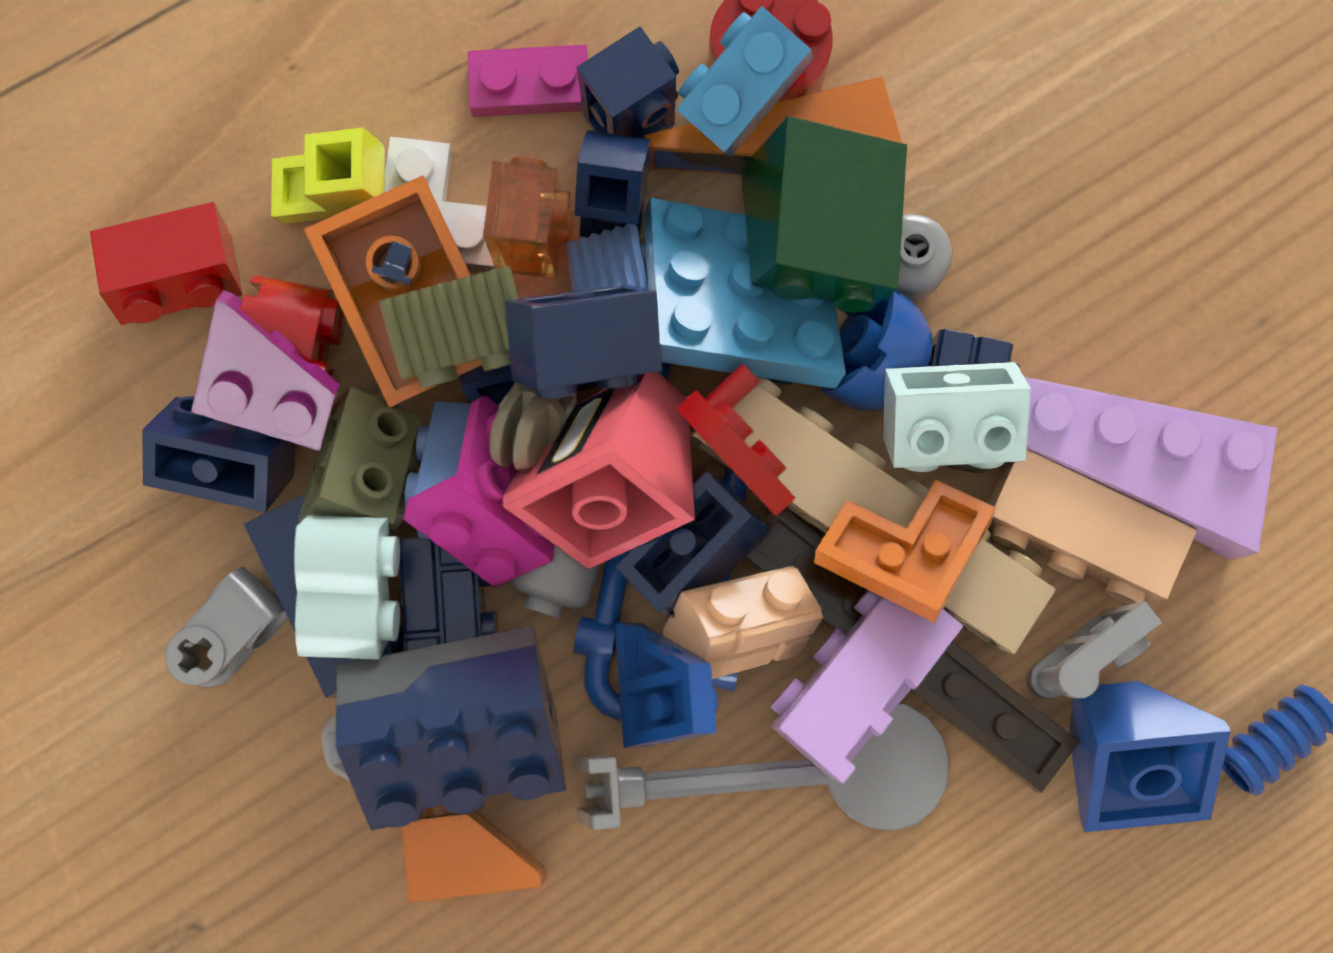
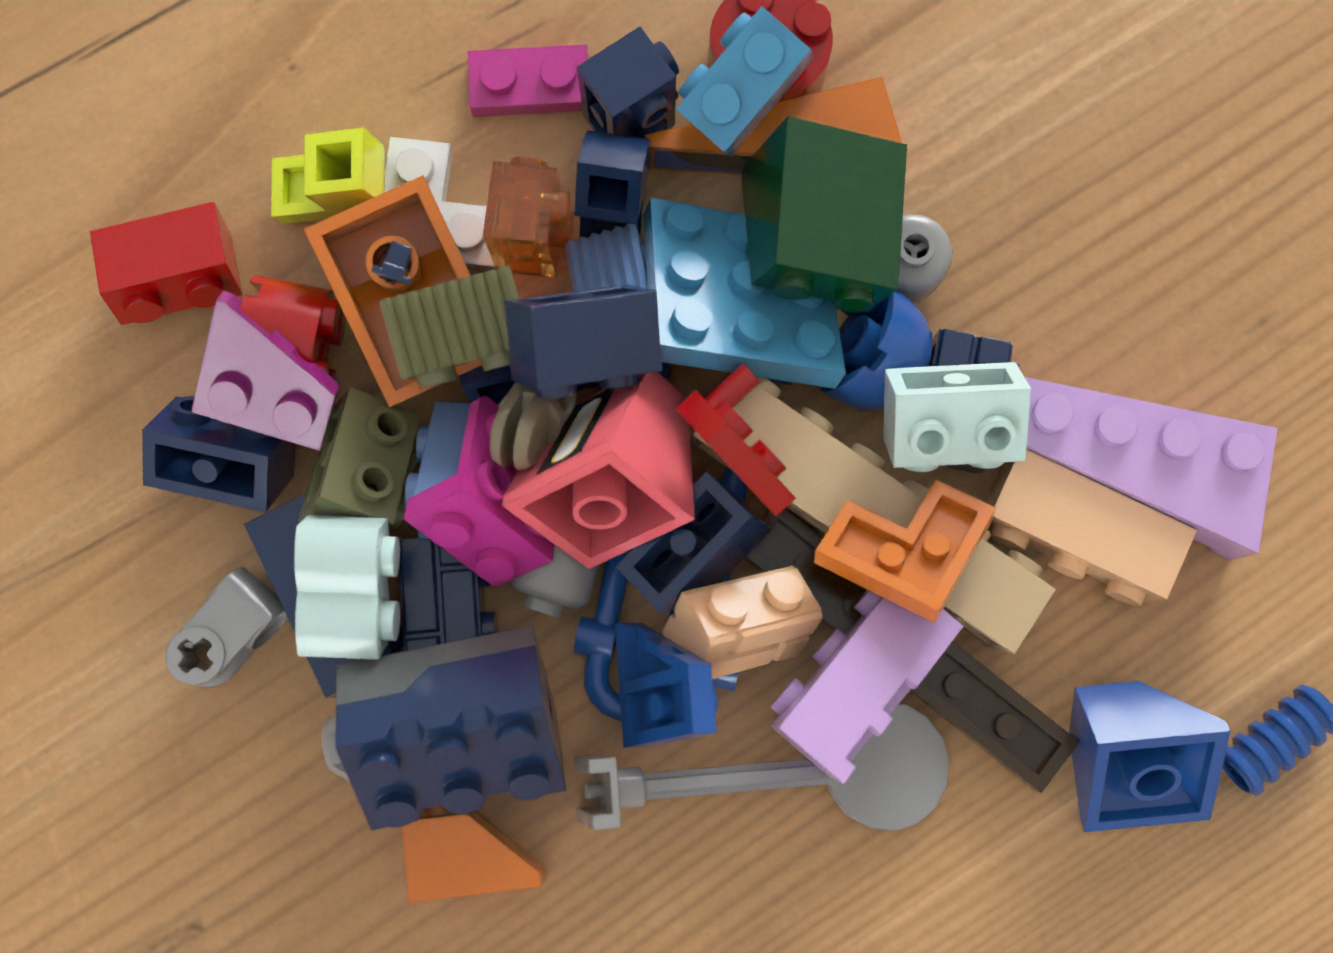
(1074, 665): light grey plate -> none

